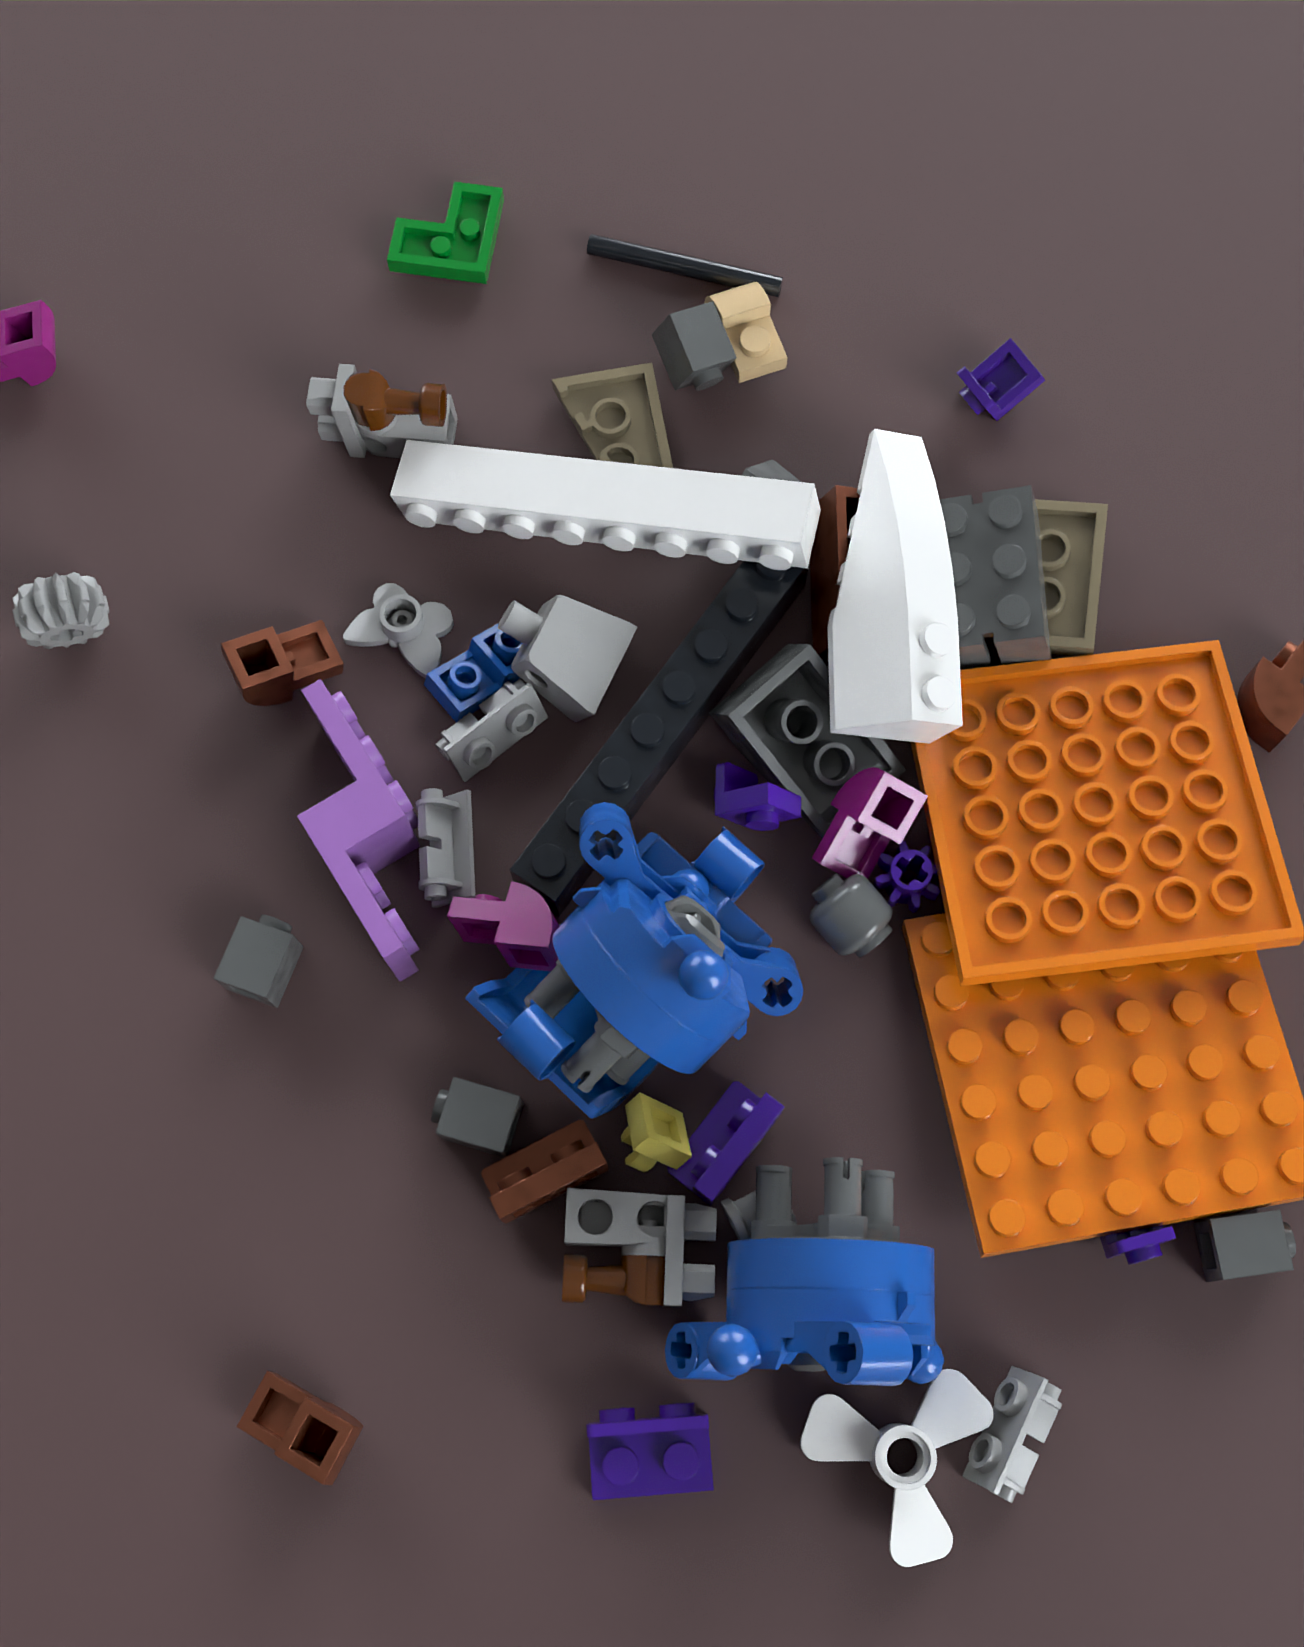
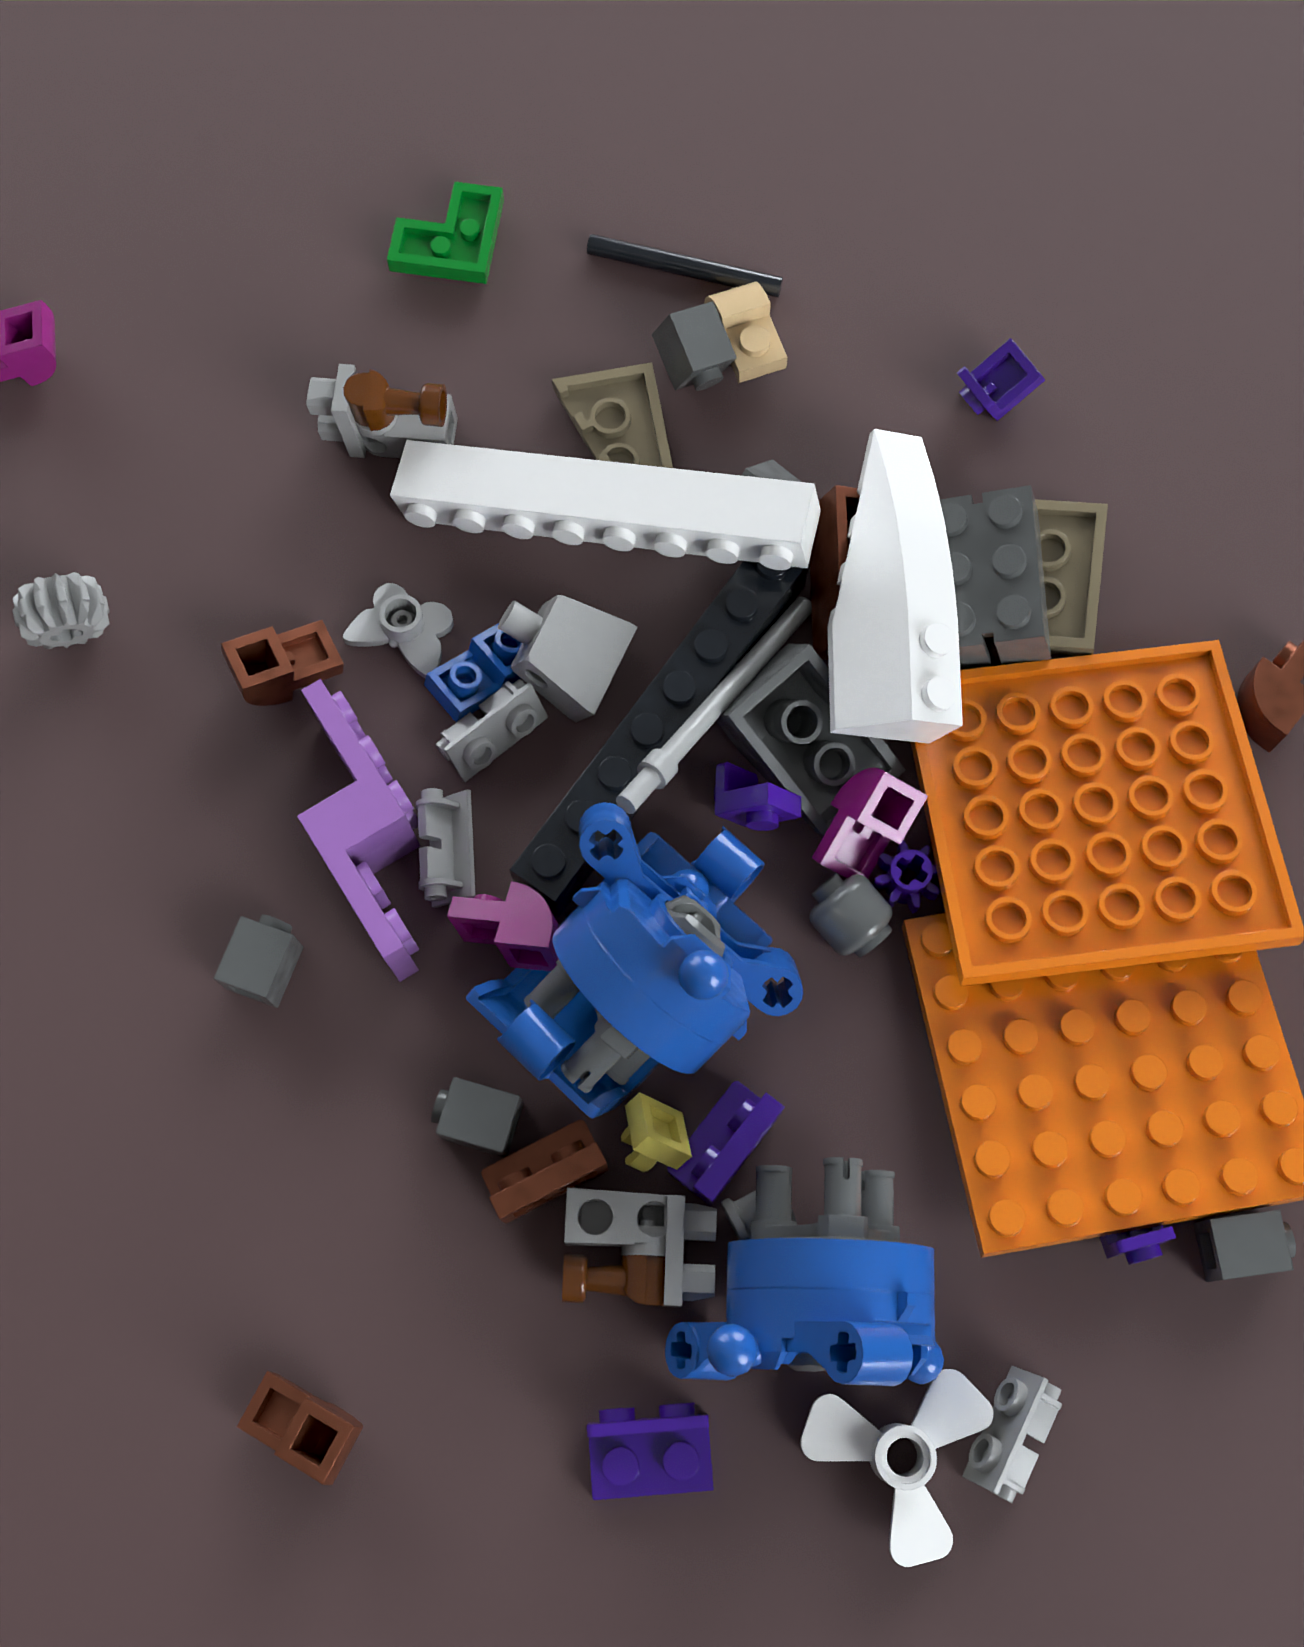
(661, 764): none -> light grey bar

